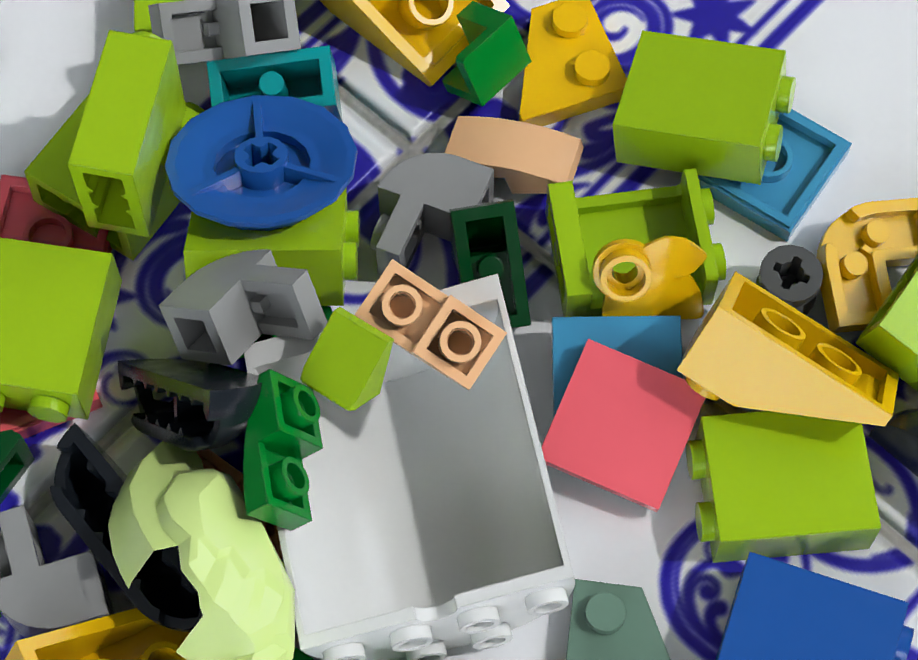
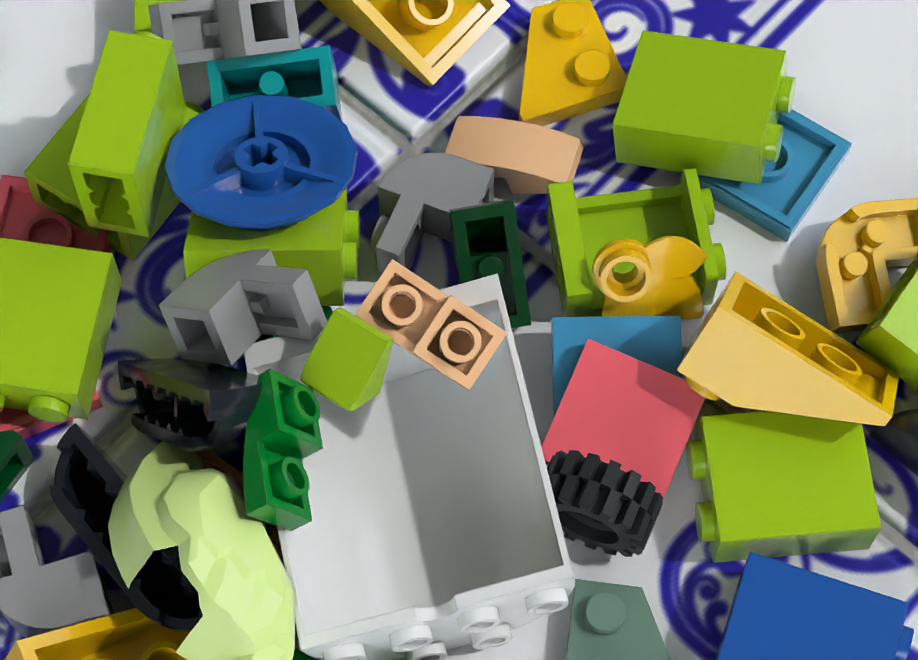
(492, 56): green panel -> none
(603, 503): none -> black tyre
(799, 266): dark grey wheel -> none

